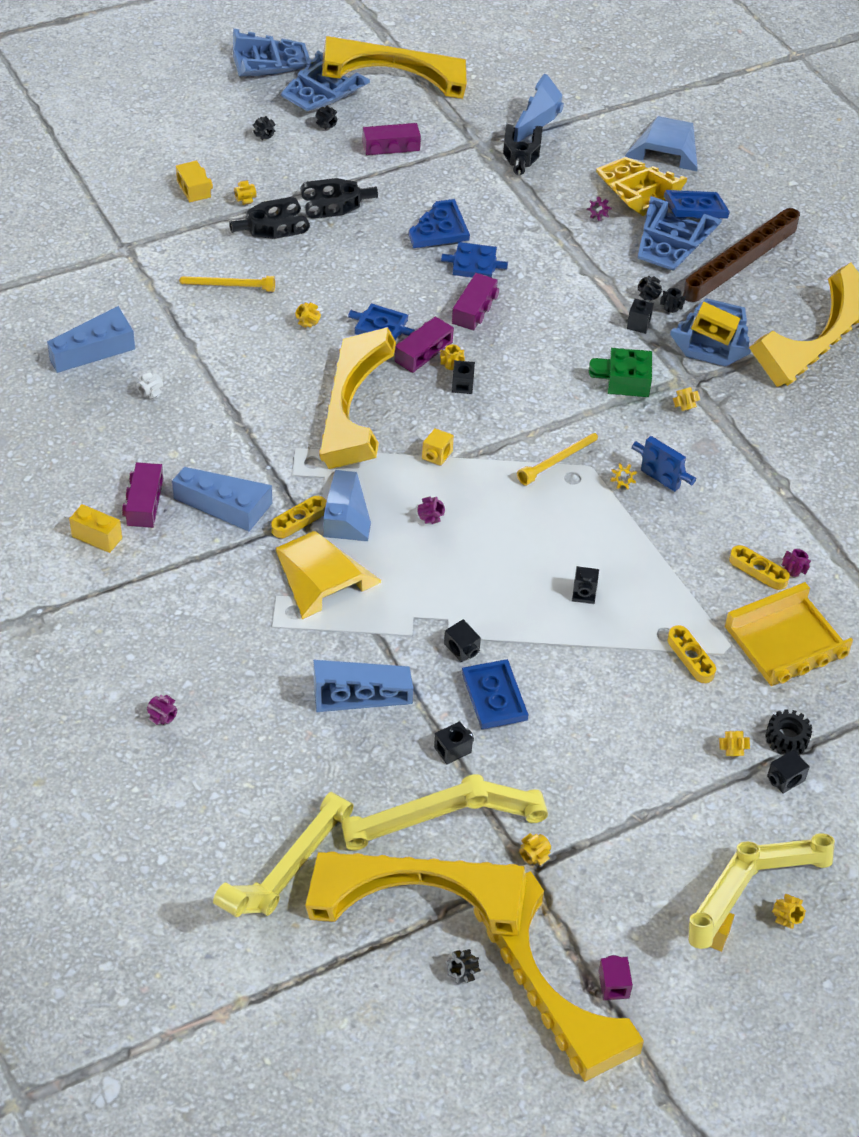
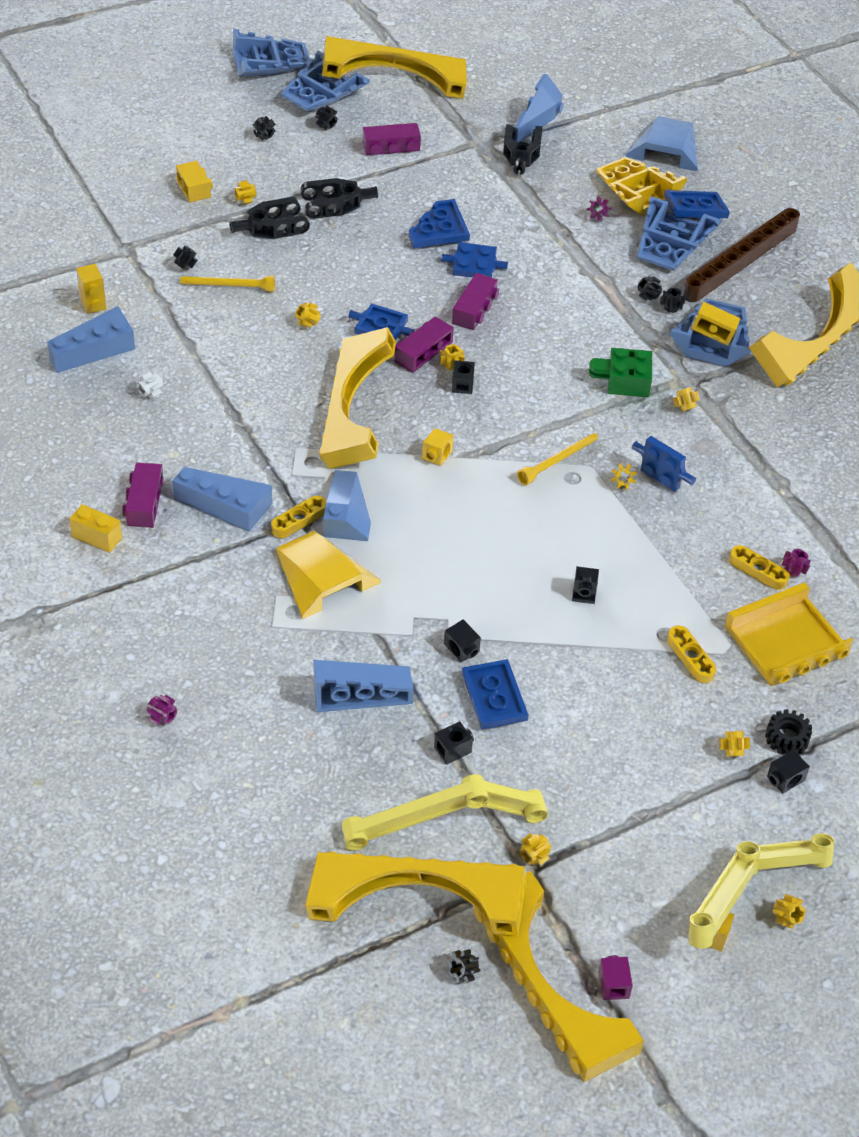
(91, 288): none -> yellow brick
(185, 257): none -> black gear
(265, 896): light yellow piece -> none
(431, 510): magenta gear -> none
(640, 316): black brick -> none

